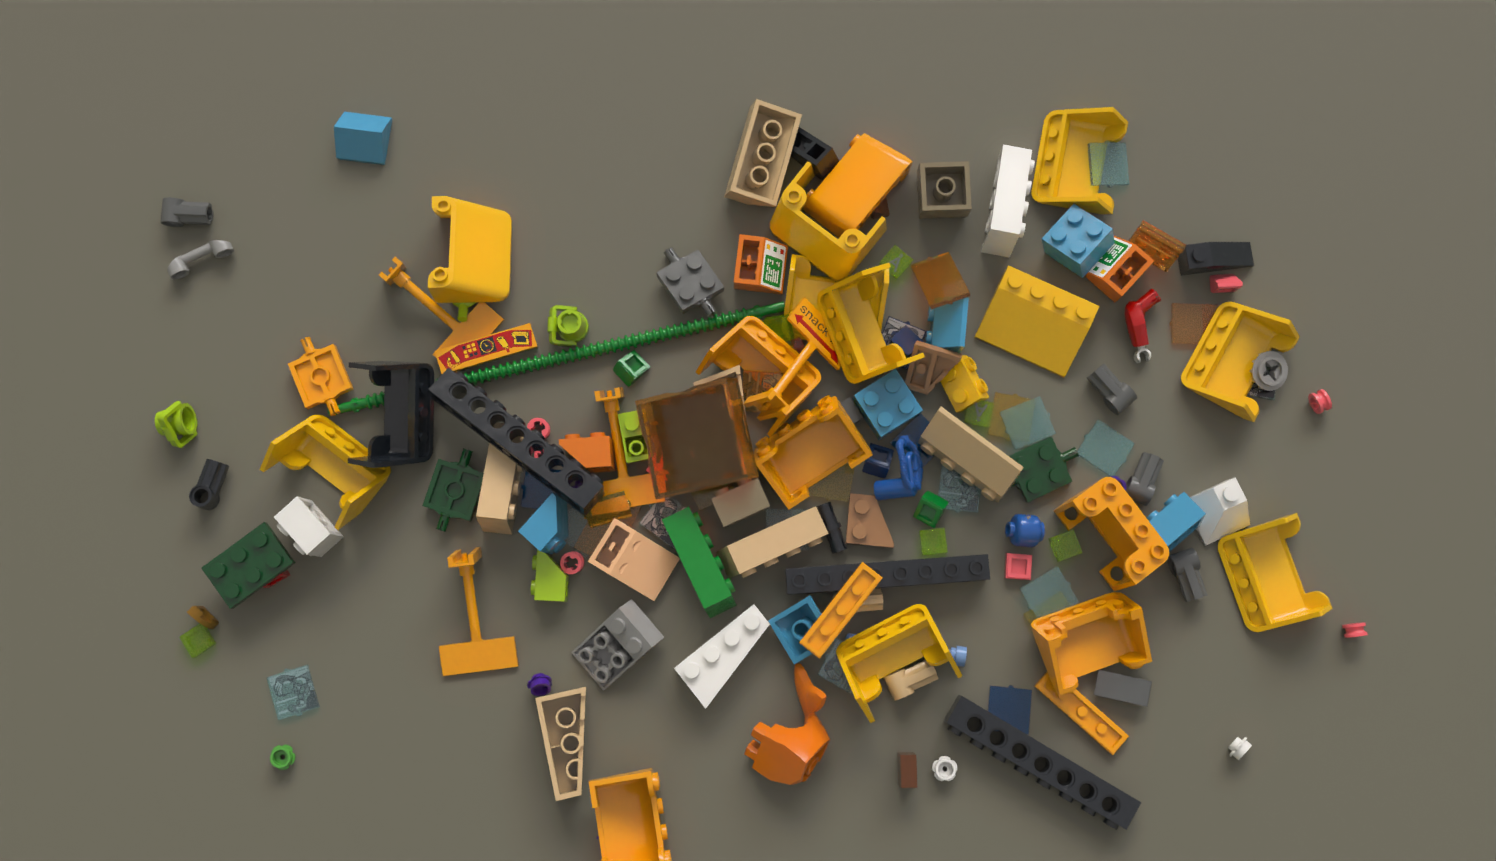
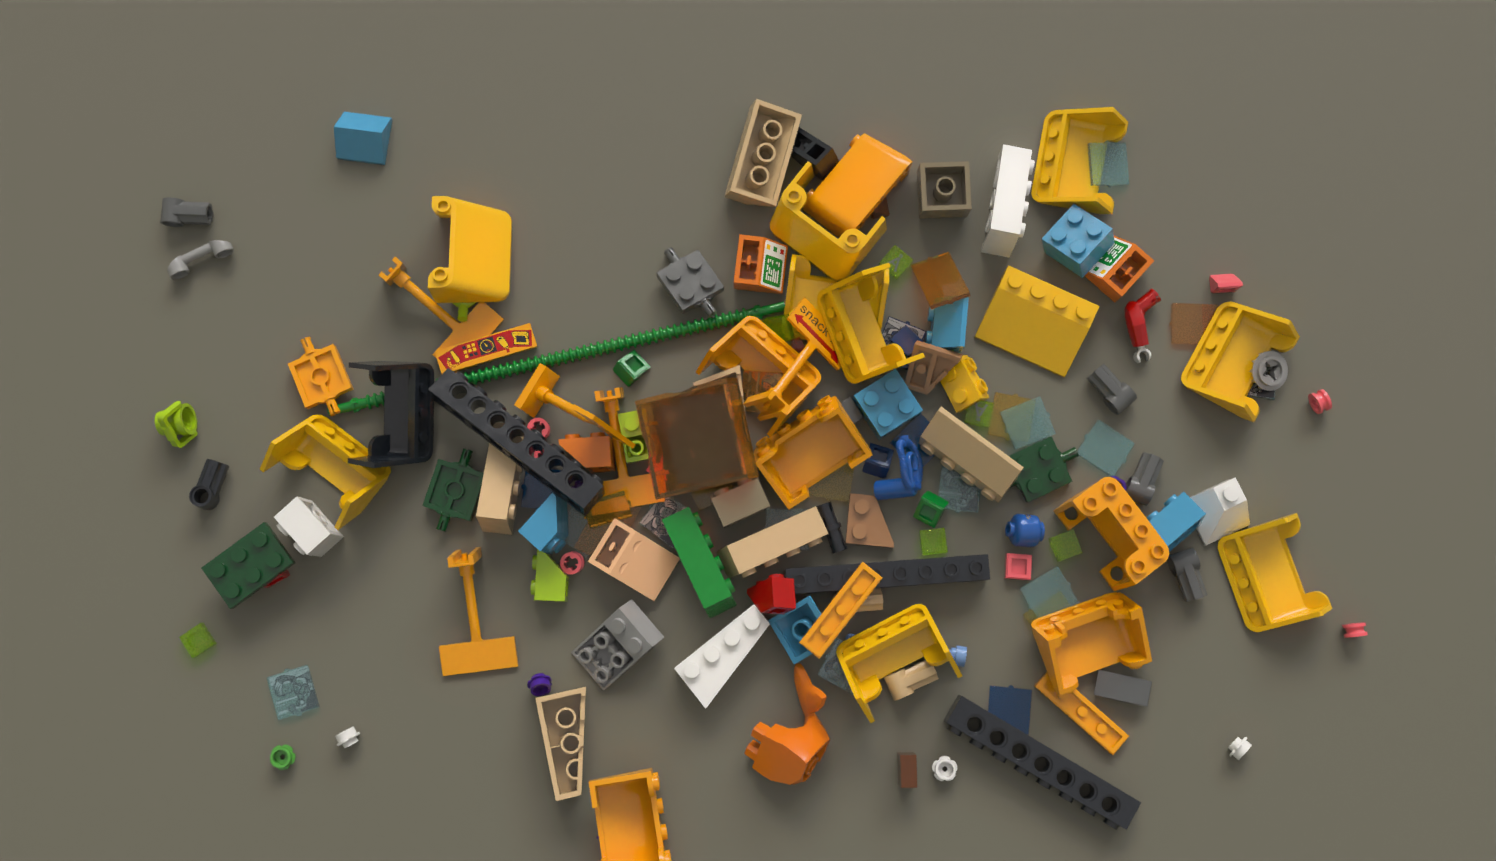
(203, 616): pearl gold tile -> none
(347, 737): none -> white plate
(540, 391): none -> light orange piece
(570, 325): lime piece -> none
(774, 594): none -> red slope
(1158, 245): clear orange plate -> none
(1215, 257): black slope -> none

